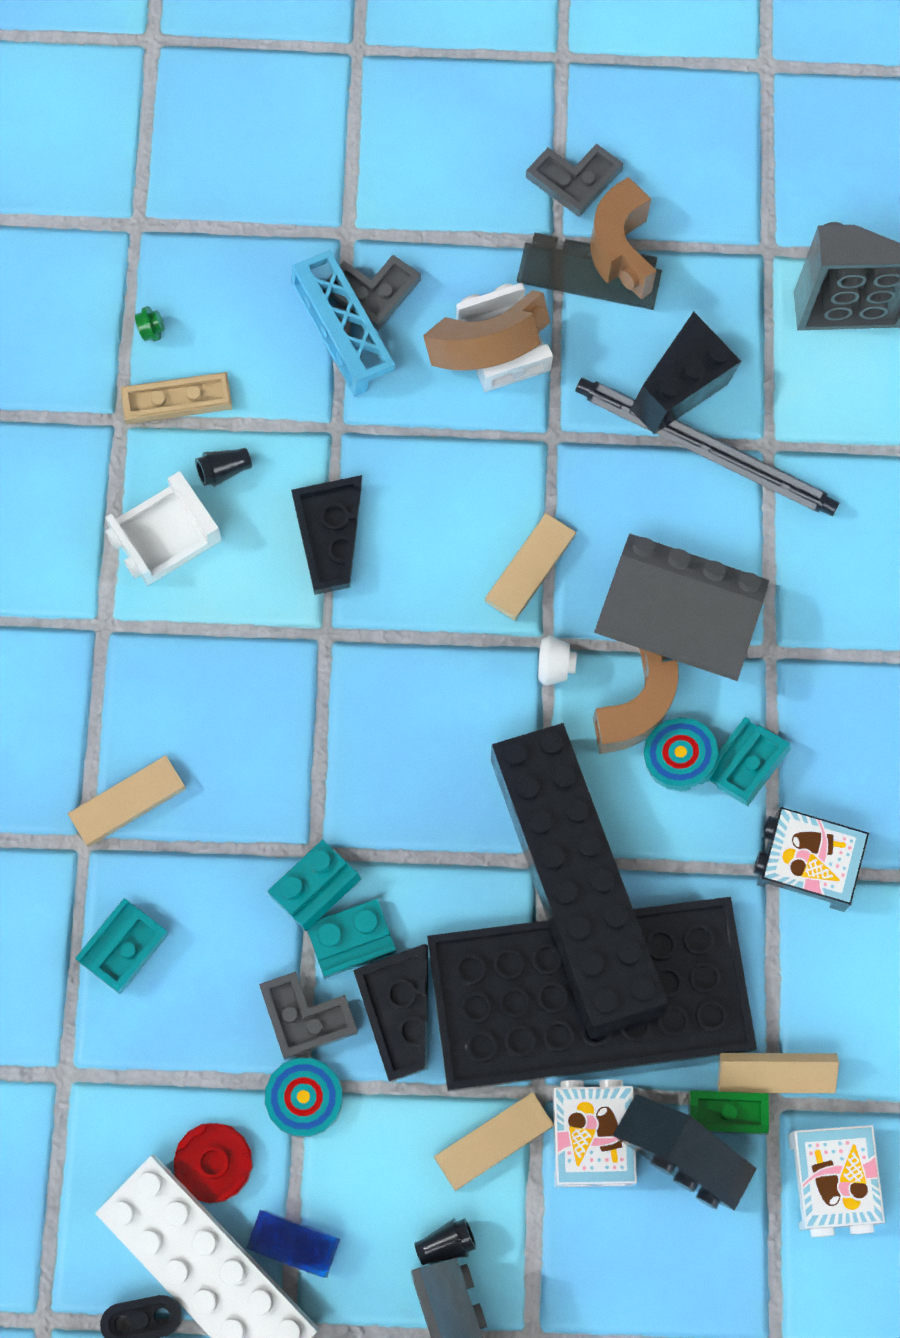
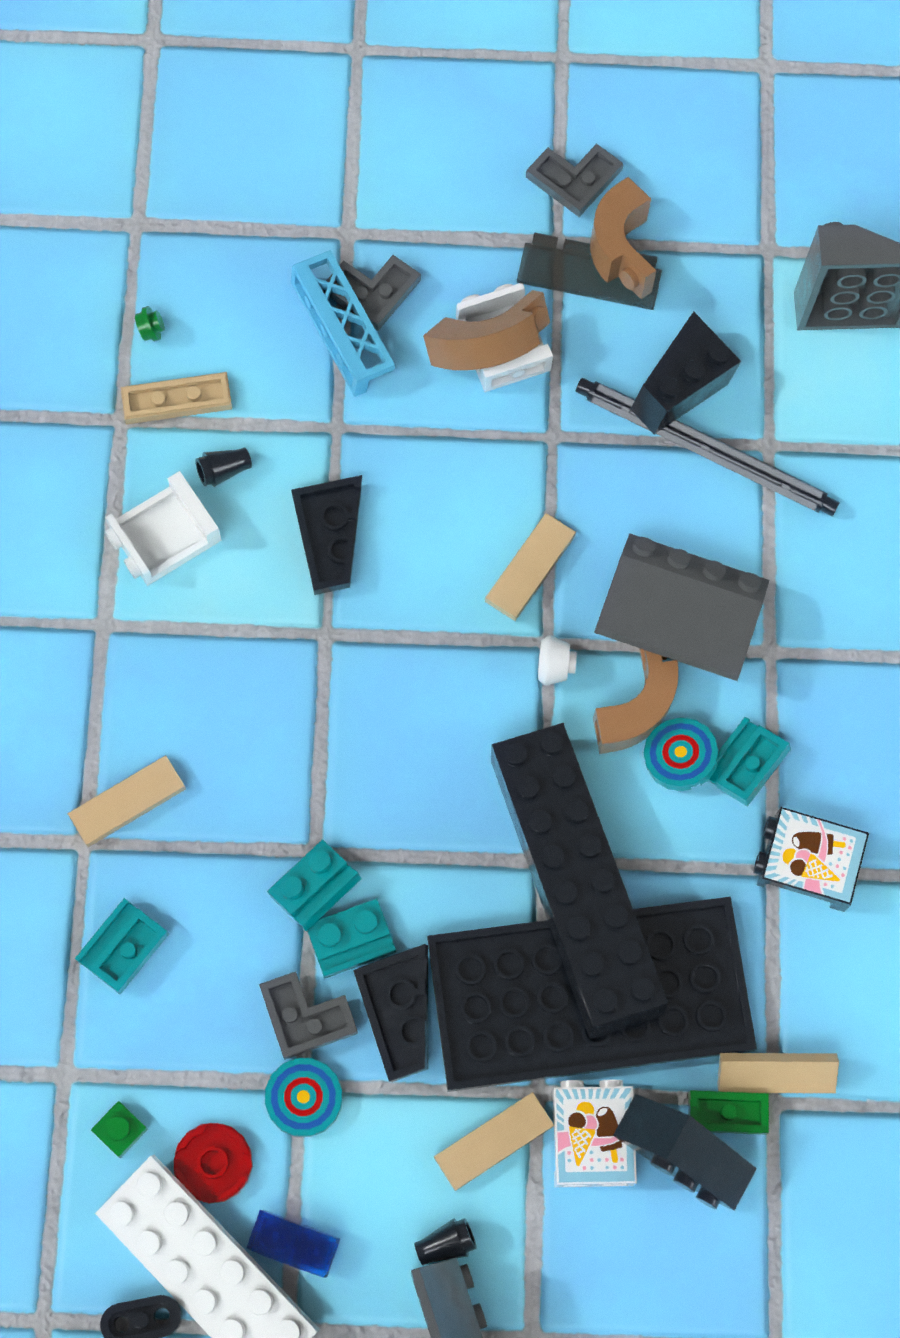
(119, 1129): none -> green plate
(837, 1179): panel -> none

